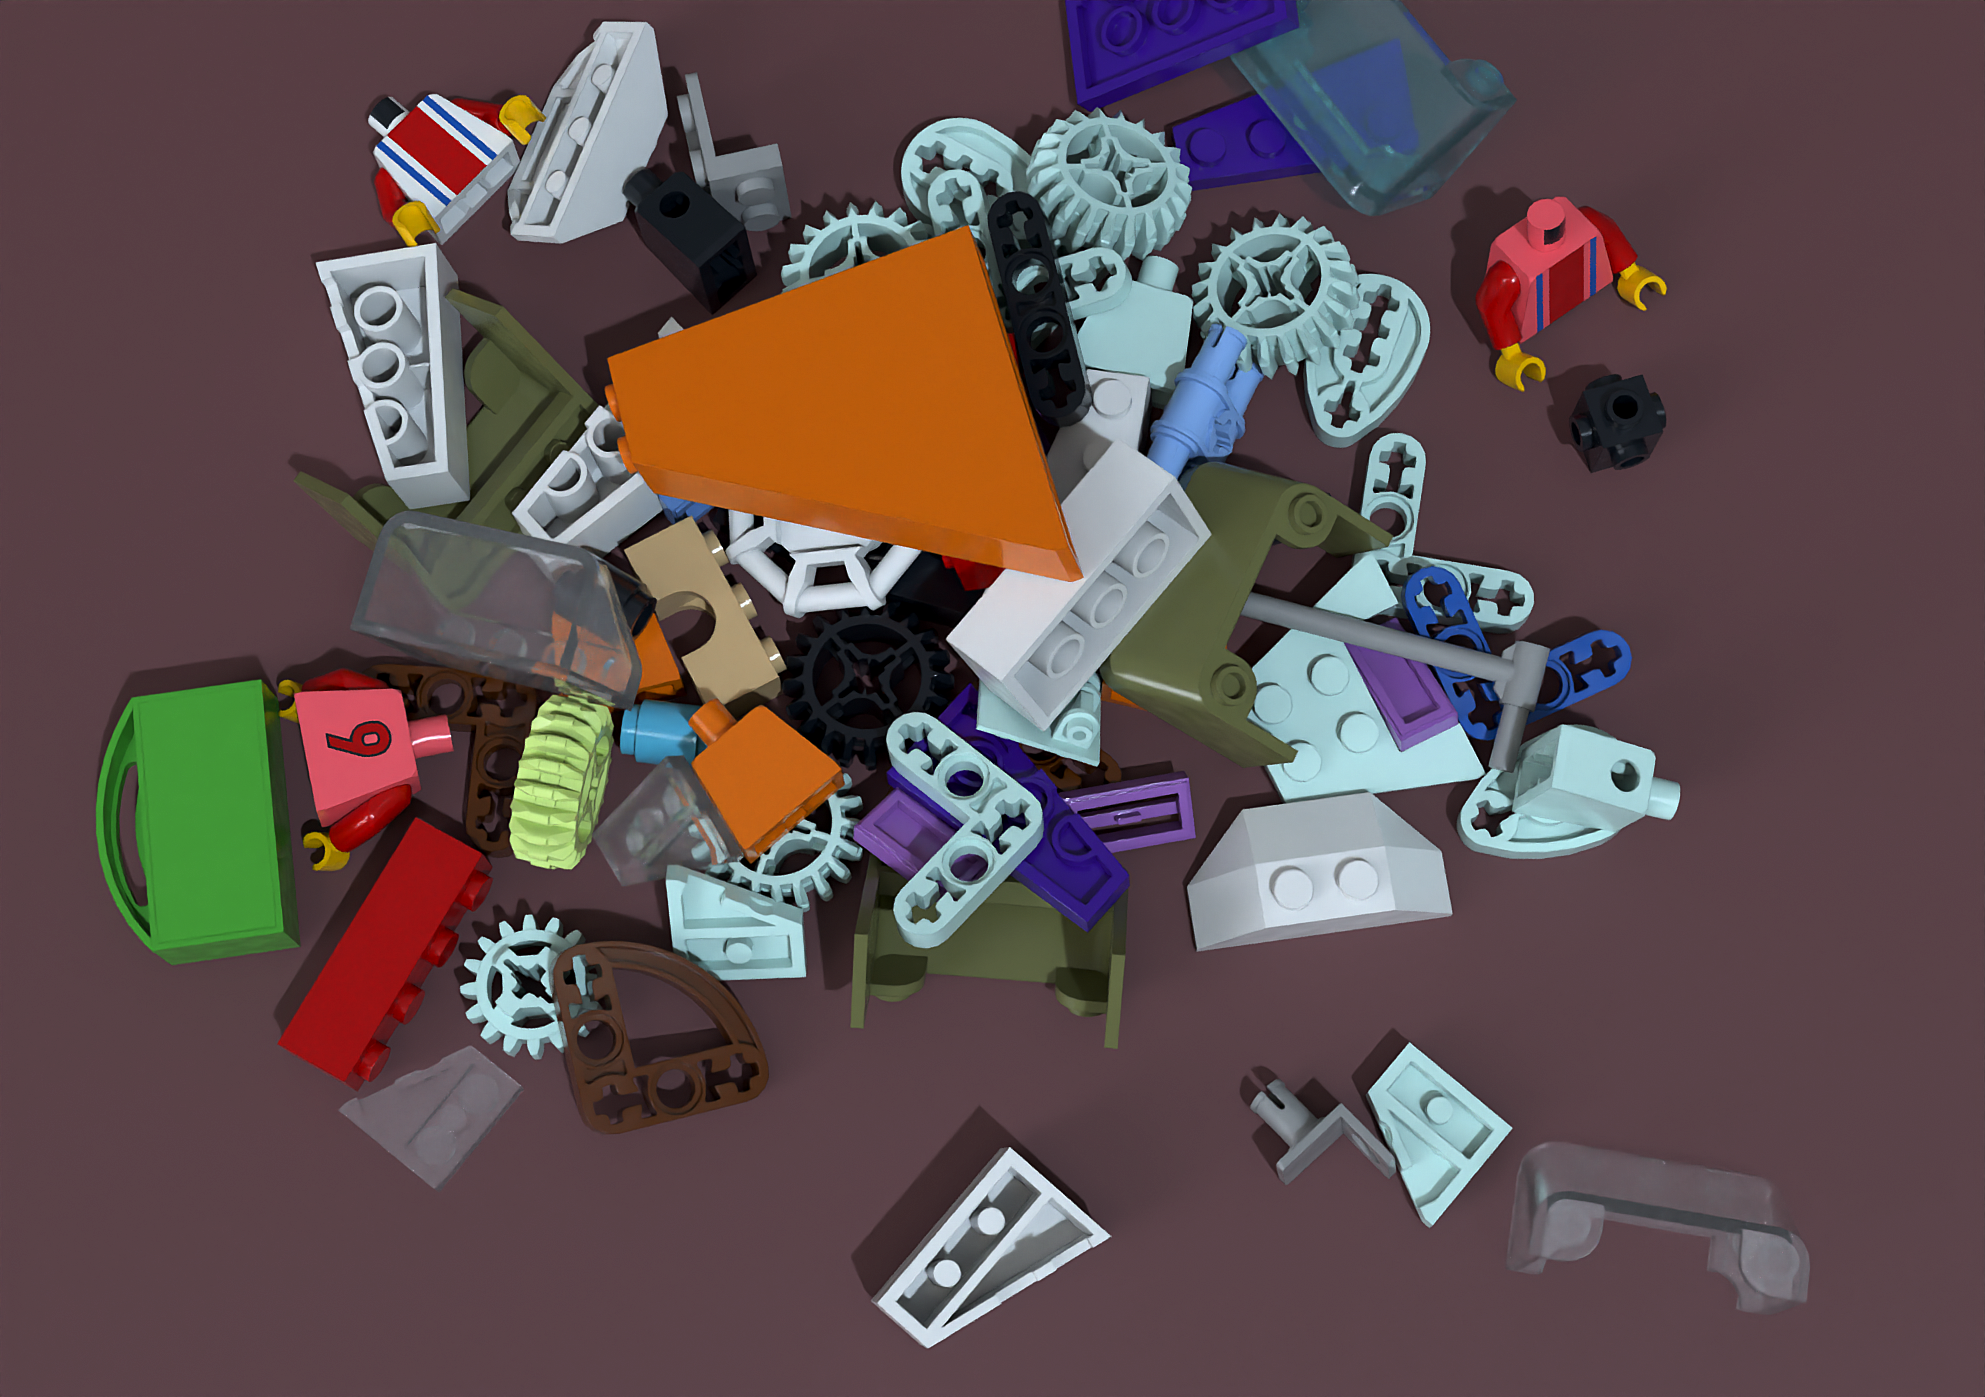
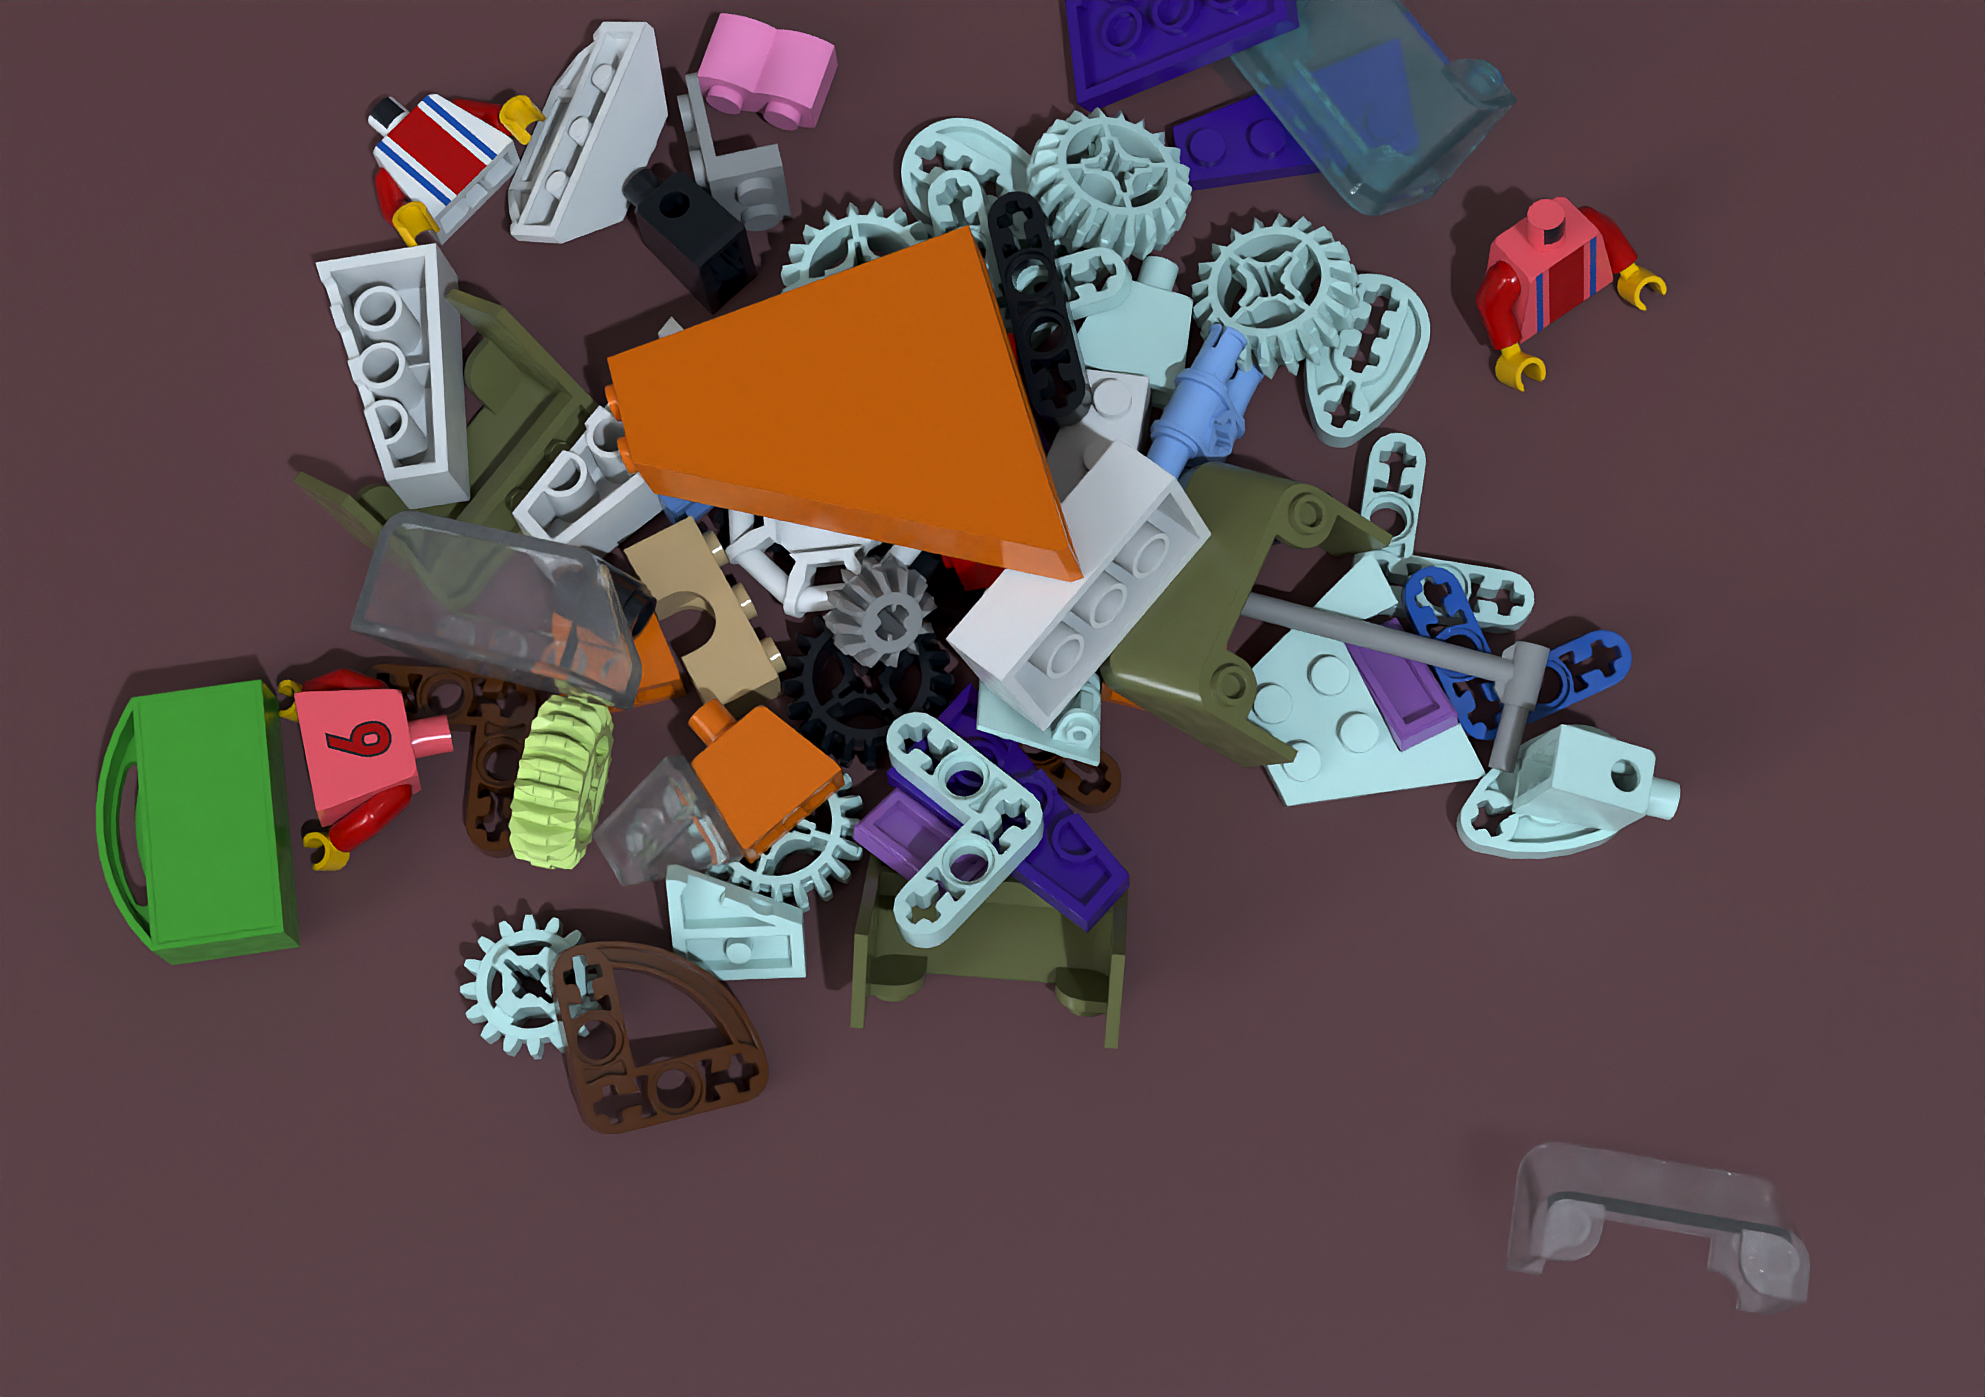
(387, 955): red brick -> none
(437, 1113): clear wing -> none
(660, 731): medium azure brick -> none
(767, 72): none -> bright pink brick
(880, 636): none -> light grey gear
(985, 1249): white wedge -> none
(1131, 791): medium lavender tile -> none
(1312, 1136): light grey bracket -> none
(1315, 873): white wedge -> none
(1433, 1130): light aqua wing -> none
(1611, 439): black brick -> none

